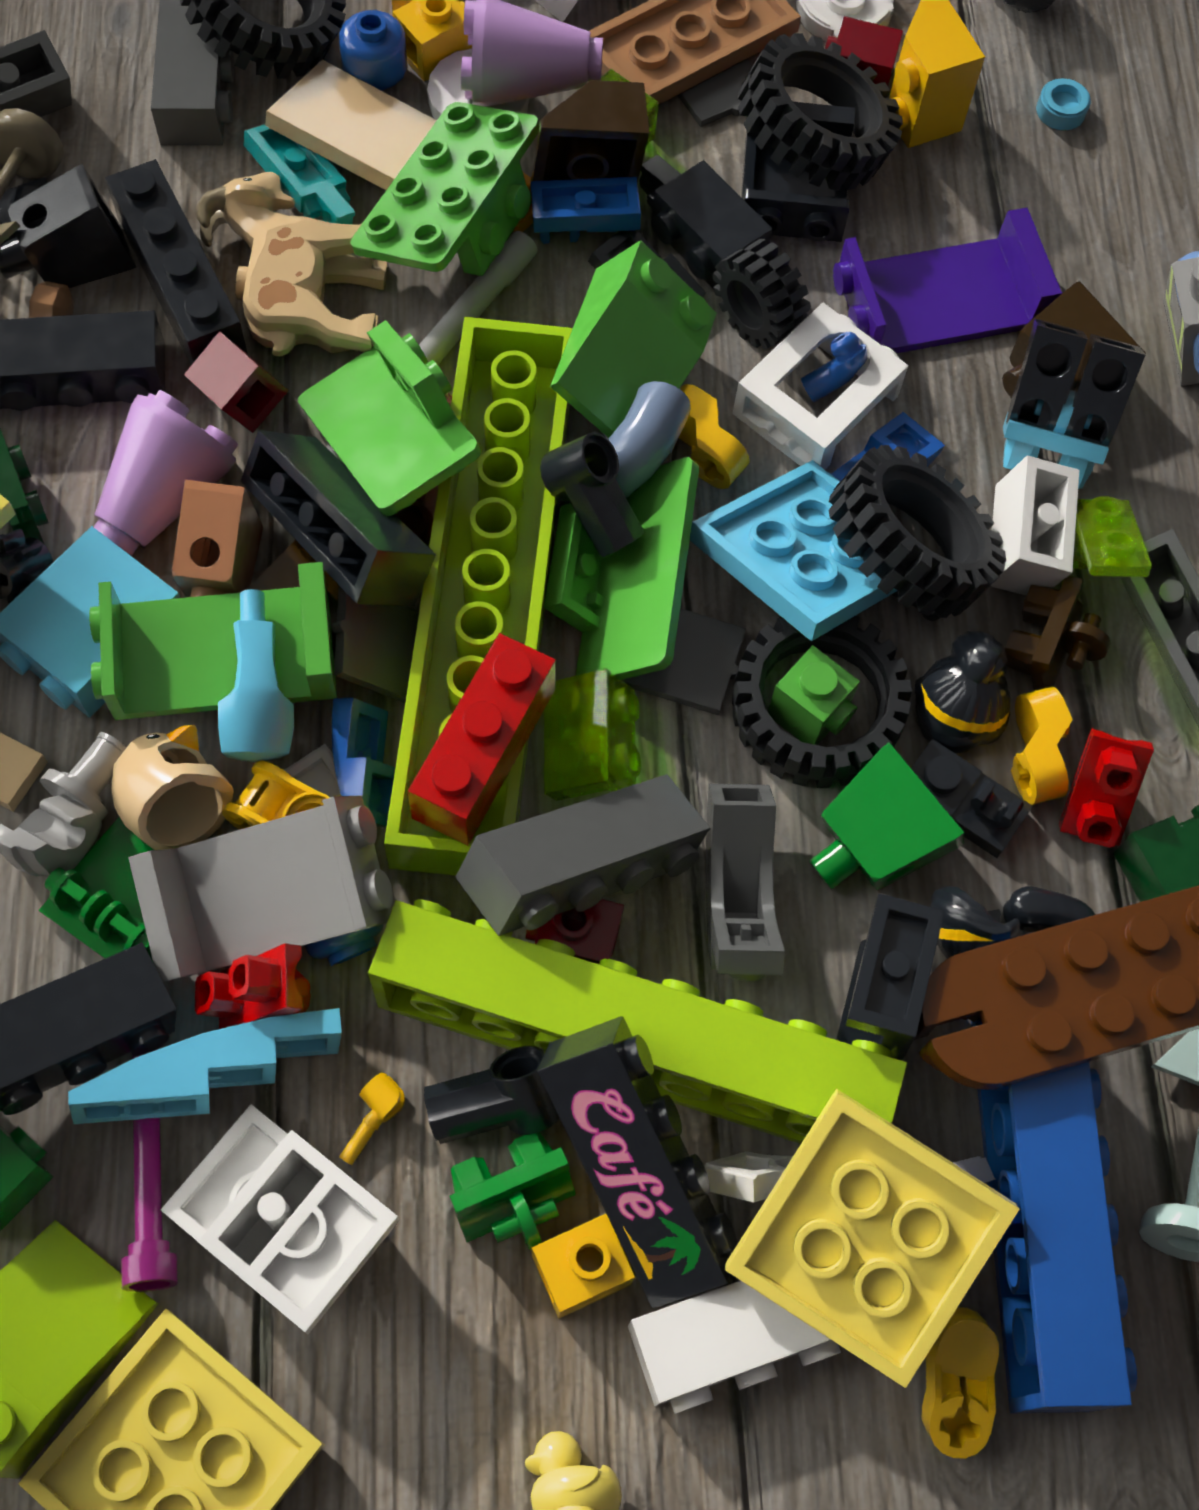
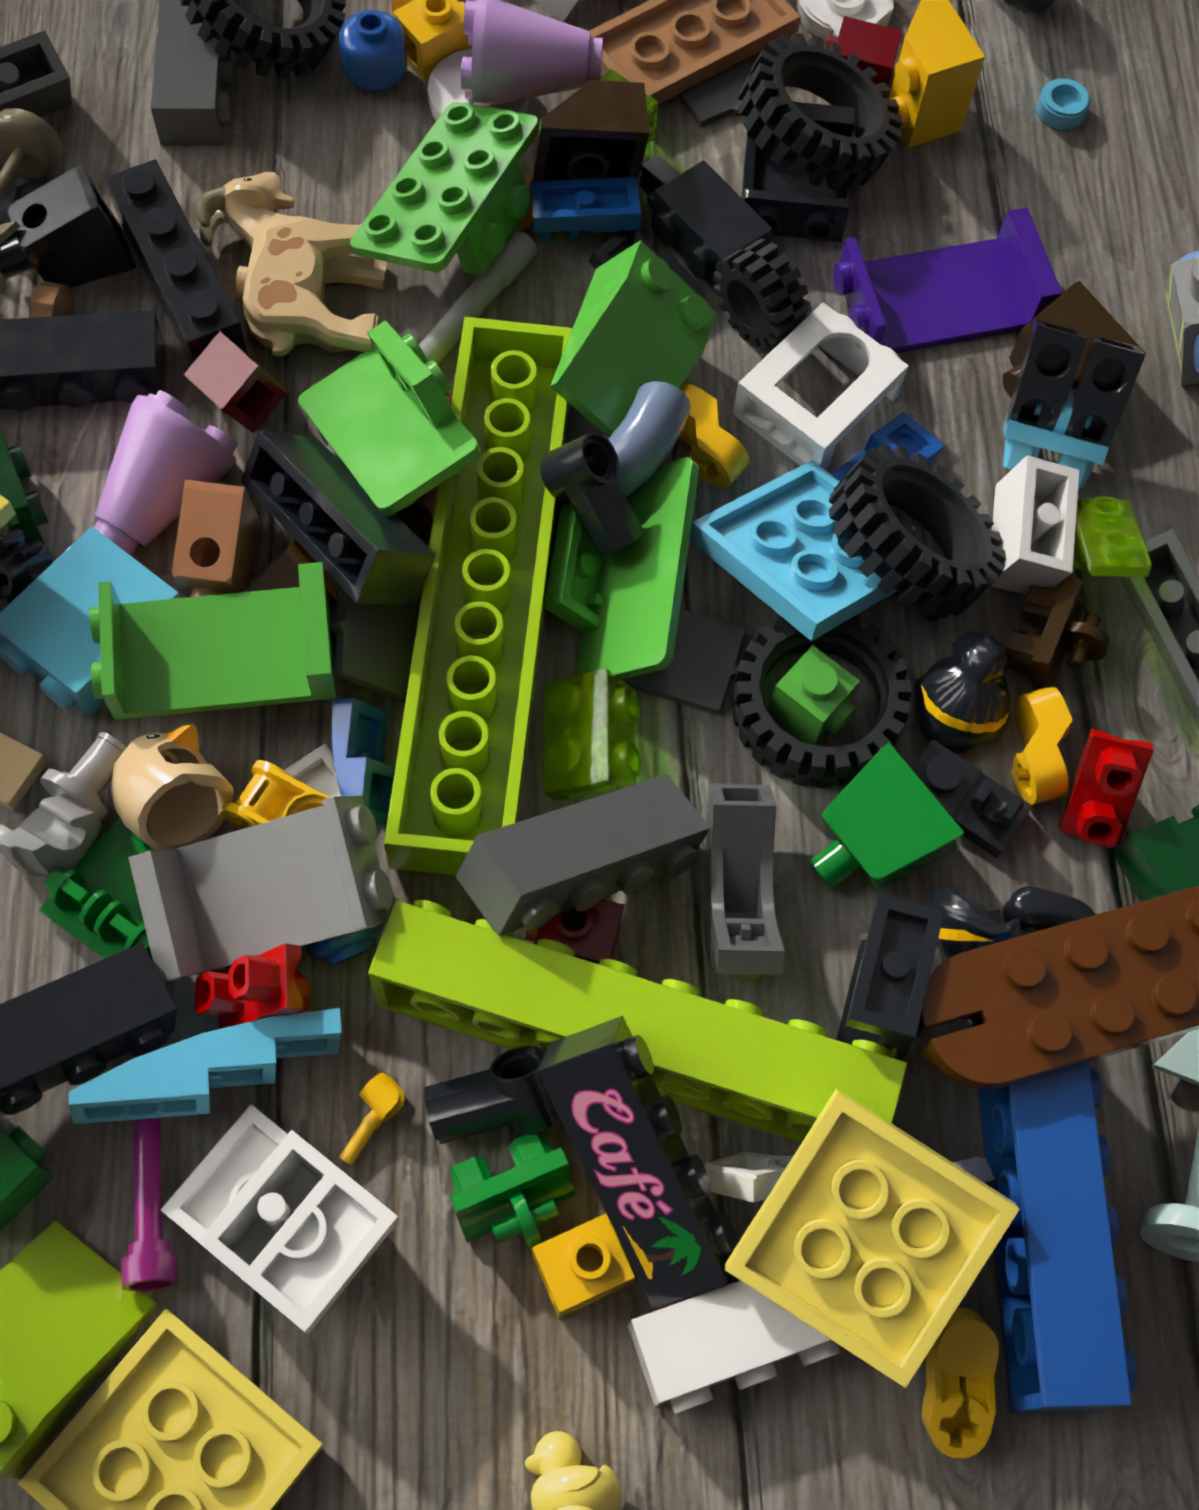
(255, 716): medium azure animal -> none
(303, 174): teal hinge -> none
(350, 123): tan tile -> none
(482, 739): red brick -> none
(834, 374): blue arm -> none

